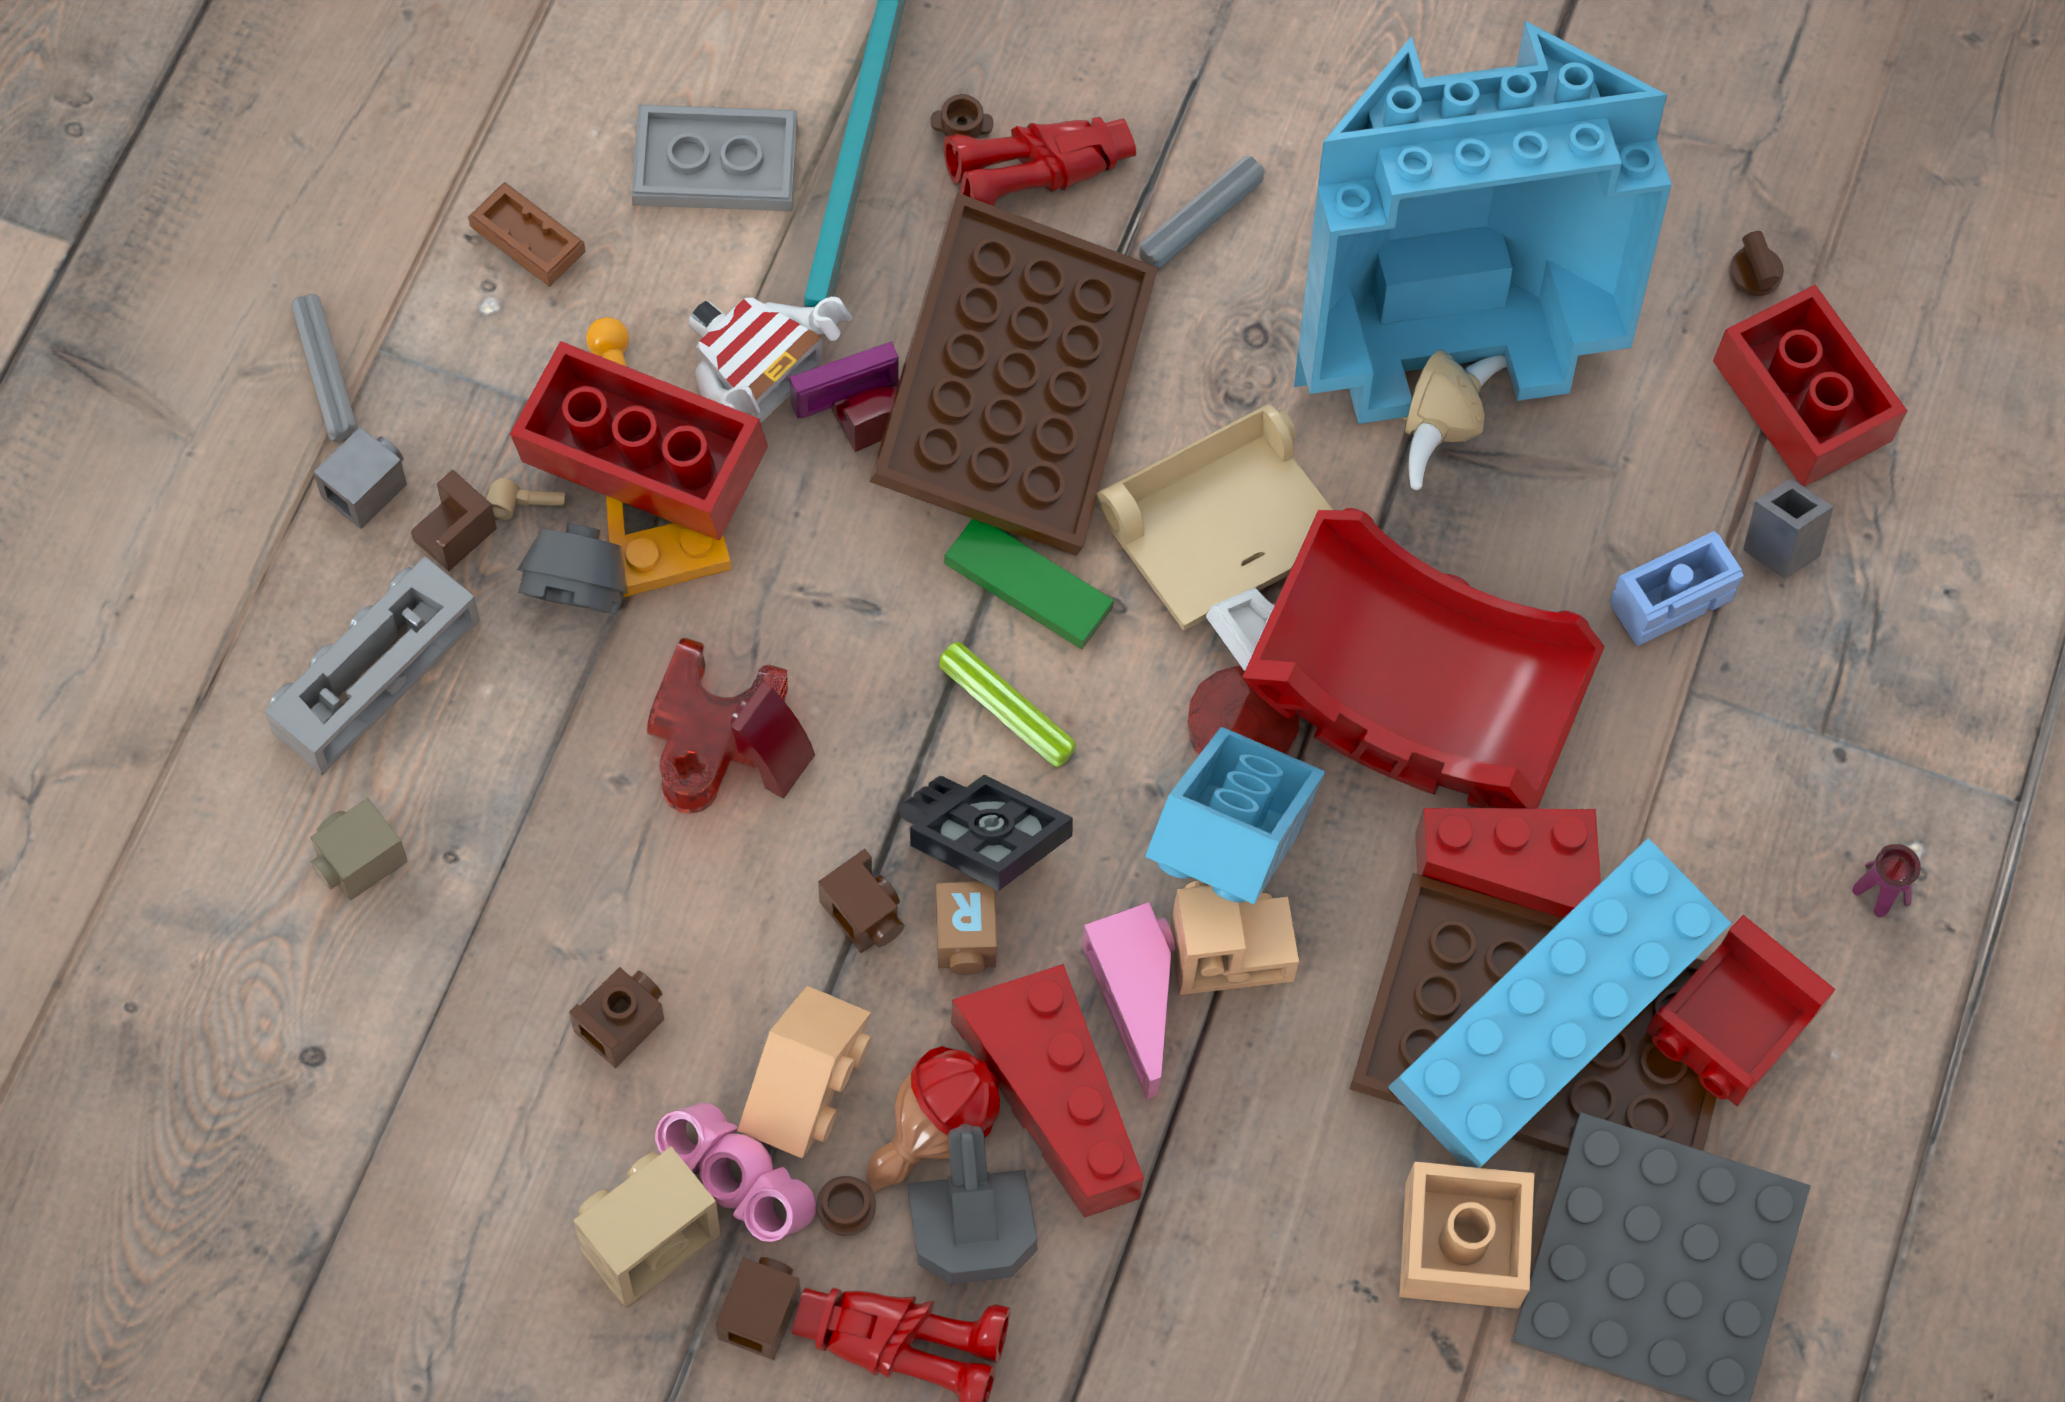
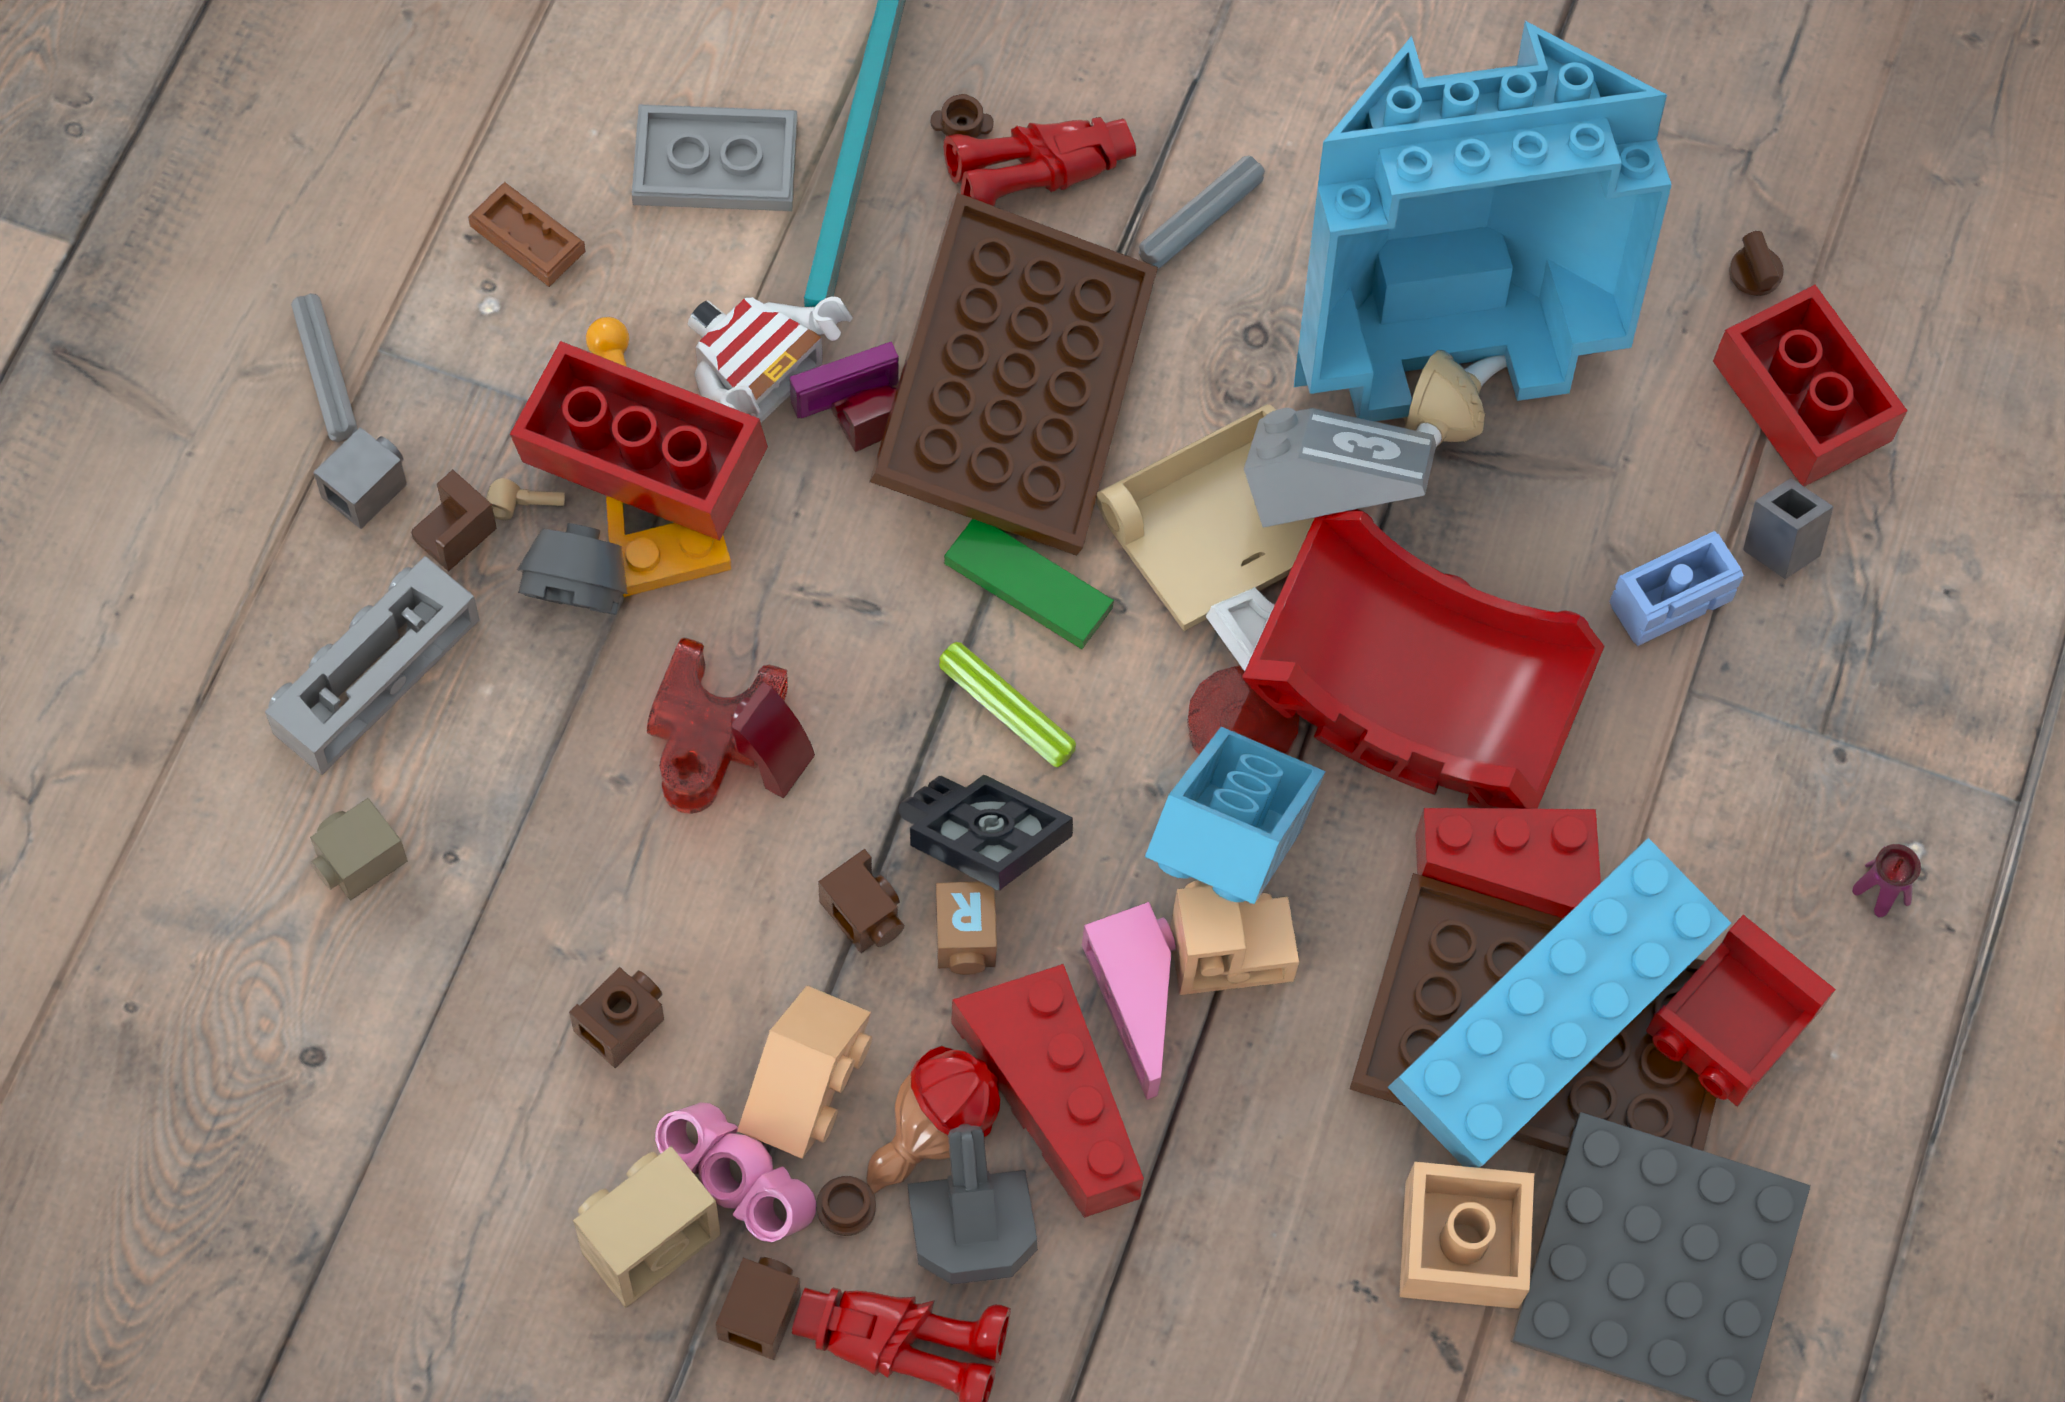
(1332, 463): none -> light grey slope

